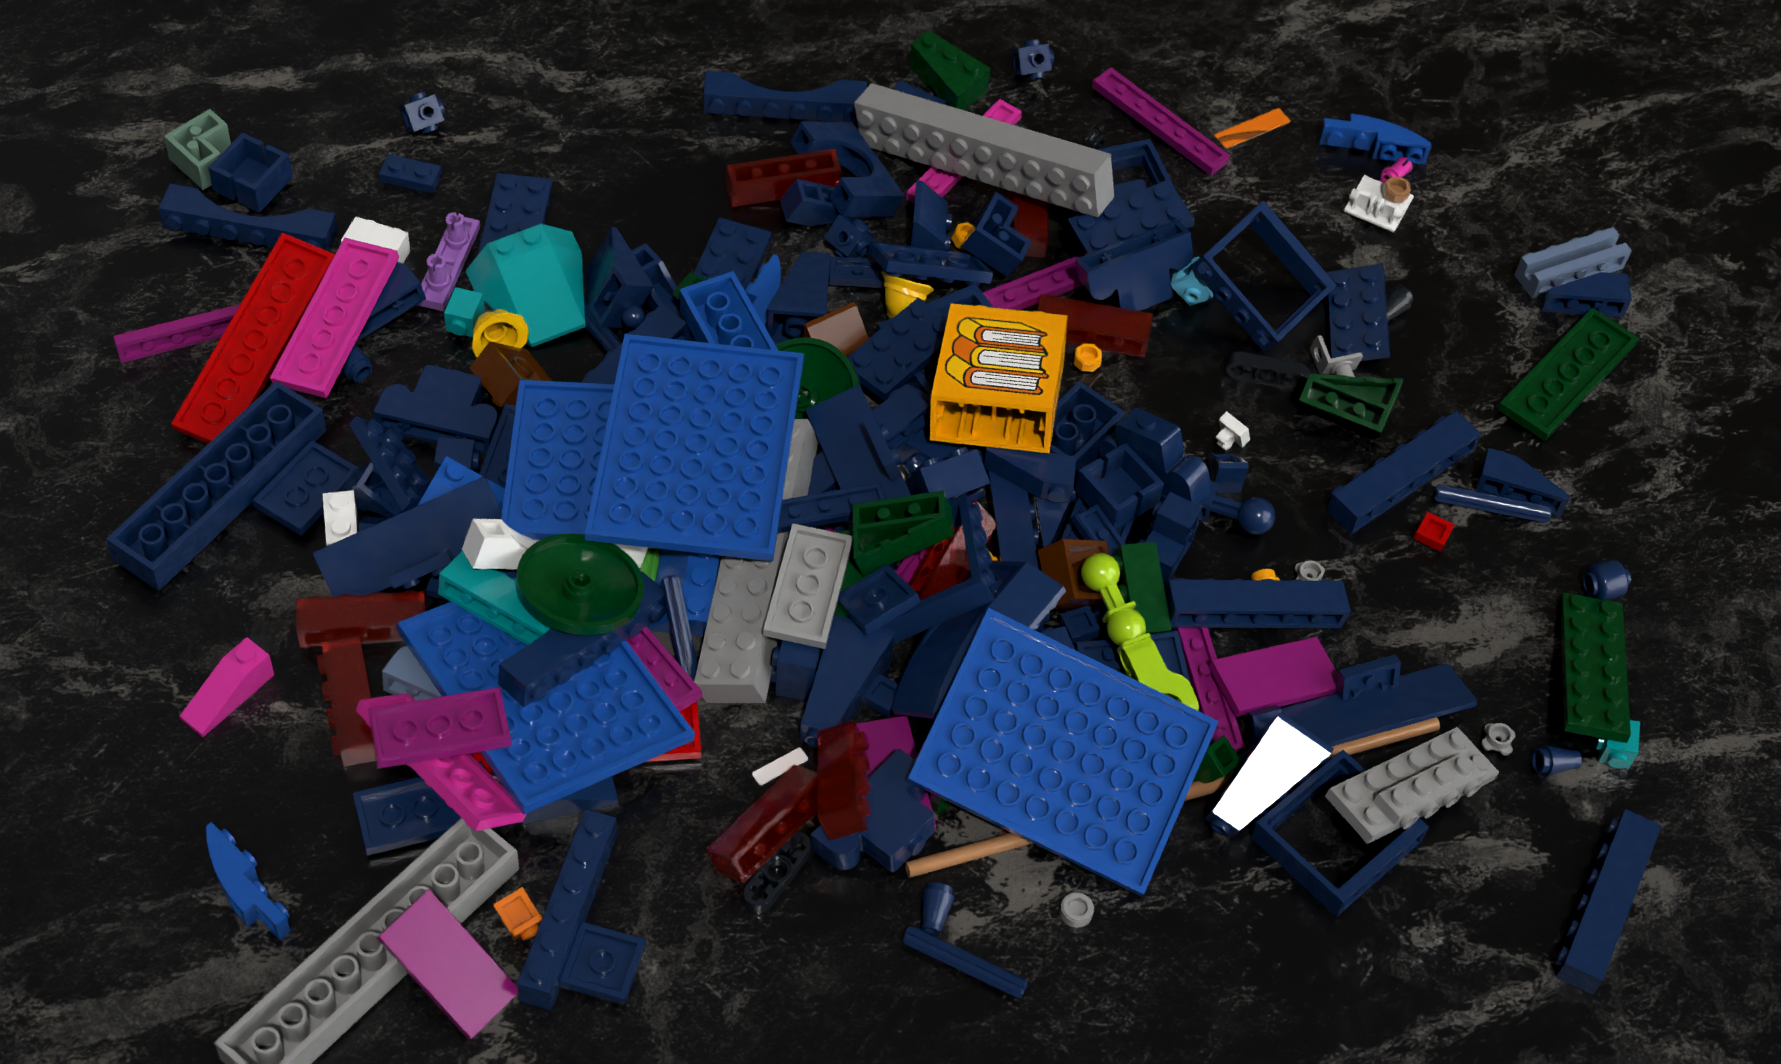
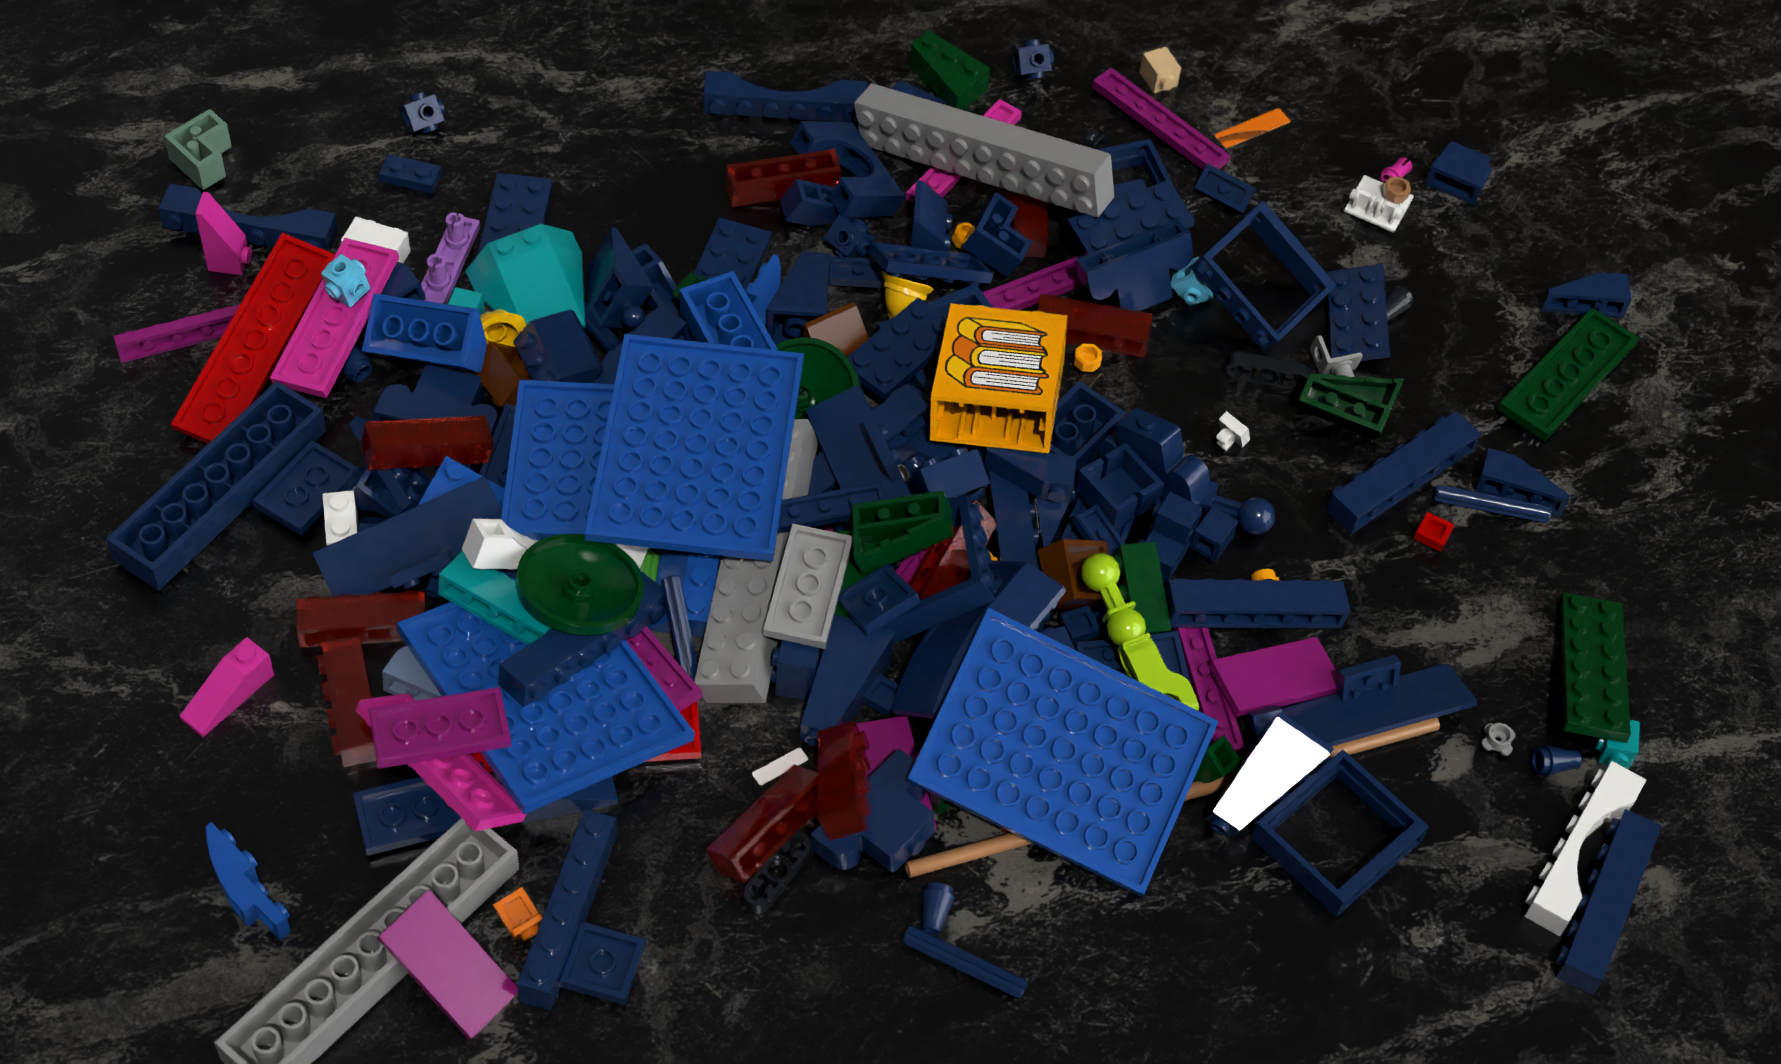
(221, 238): none -> dark pink slope
(244, 172): dark blue piece -> none
(345, 280): none -> medium azure brick
(425, 333): none -> blue slope
(426, 442): none -> clear red brick
(558, 349): none -> dark blue slope
(1076, 910): light grey tile -> none
(1160, 69): none -> tan brick
(1214, 534): none -> dark blue brick
(1225, 188): none -> dark blue plate
(1228, 471): dark blue slope -> none
(1309, 568): light grey plate -> none
(1381, 137): blue slope -> none
(1412, 785): light grey plate -> none
(1459, 172): none -> dark blue torso
(1560, 893): none -> white arch
(1571, 261): sand blue brick -> none
(1606, 580): dark blue head -> none

